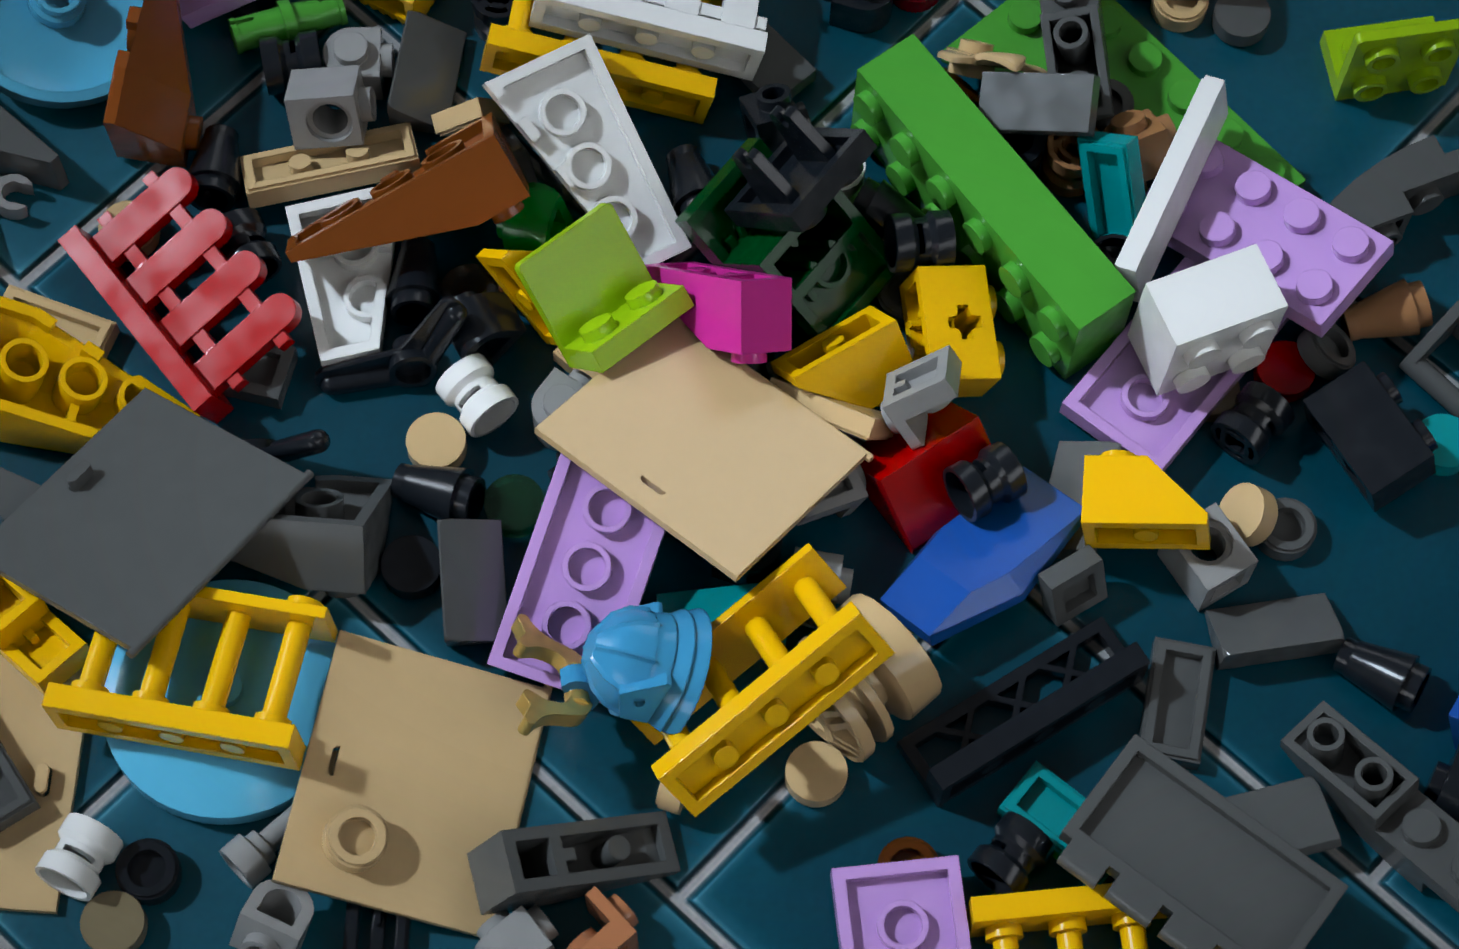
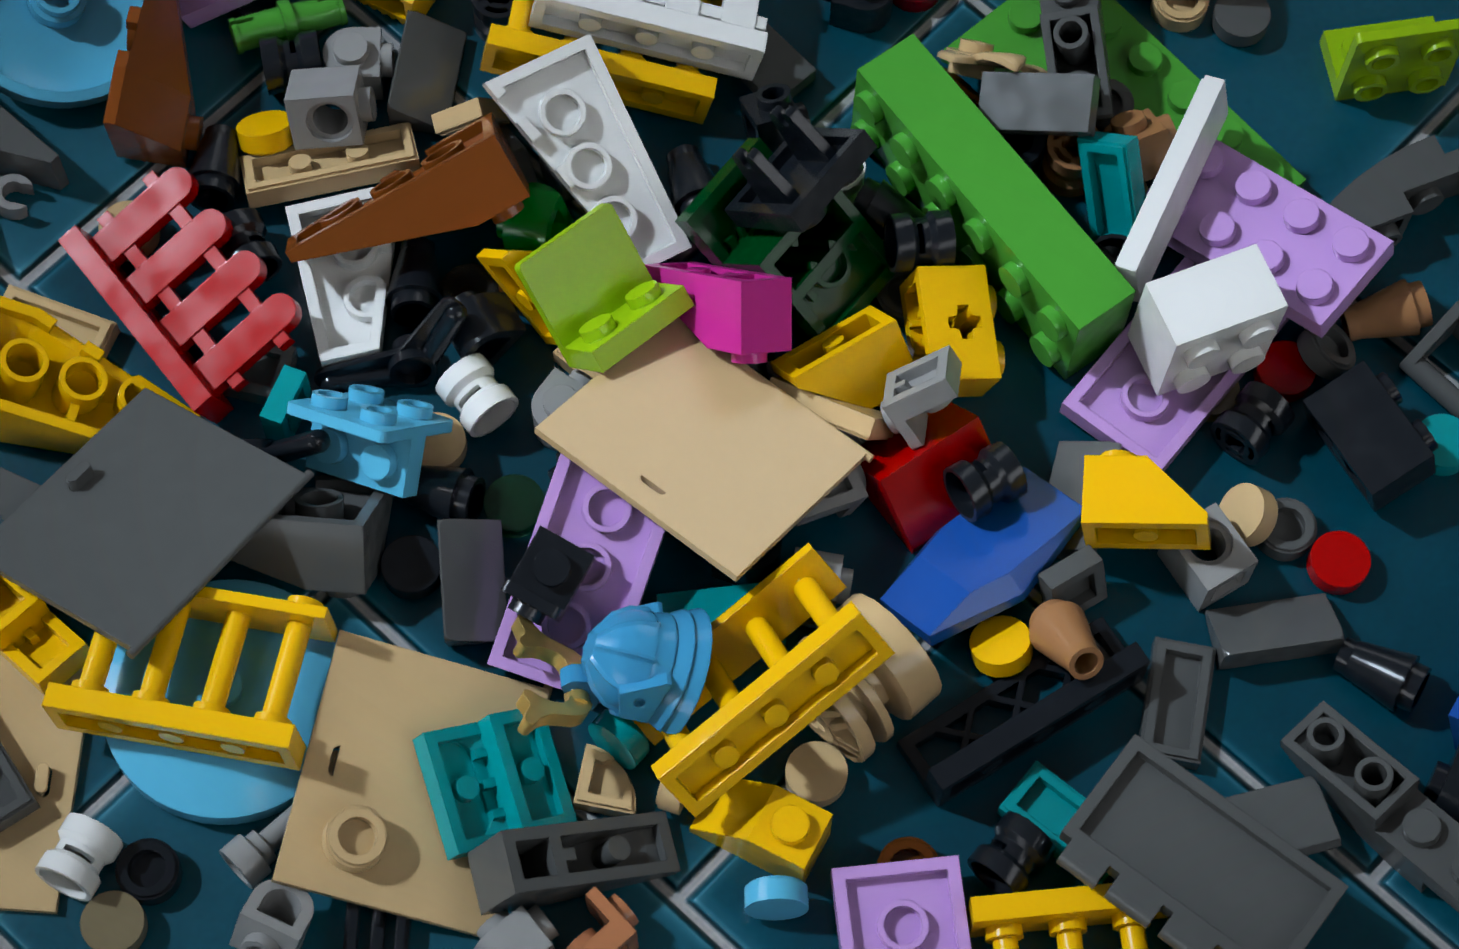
(264, 133): none -> yellow tile
(290, 385): none -> teal tile
(371, 436): none -> medium azure bracket
(491, 780): none -> teal slope
(547, 577): none -> black bracket
(603, 785): none -> tan tile
(619, 738): none -> teal tile
(766, 827): none -> yellow slope
(776, 898): none -> medium azure tile
(1001, 646): none -> yellow tile
(1064, 636): none -> medium nougat cone
(1338, 562): none -> red tile

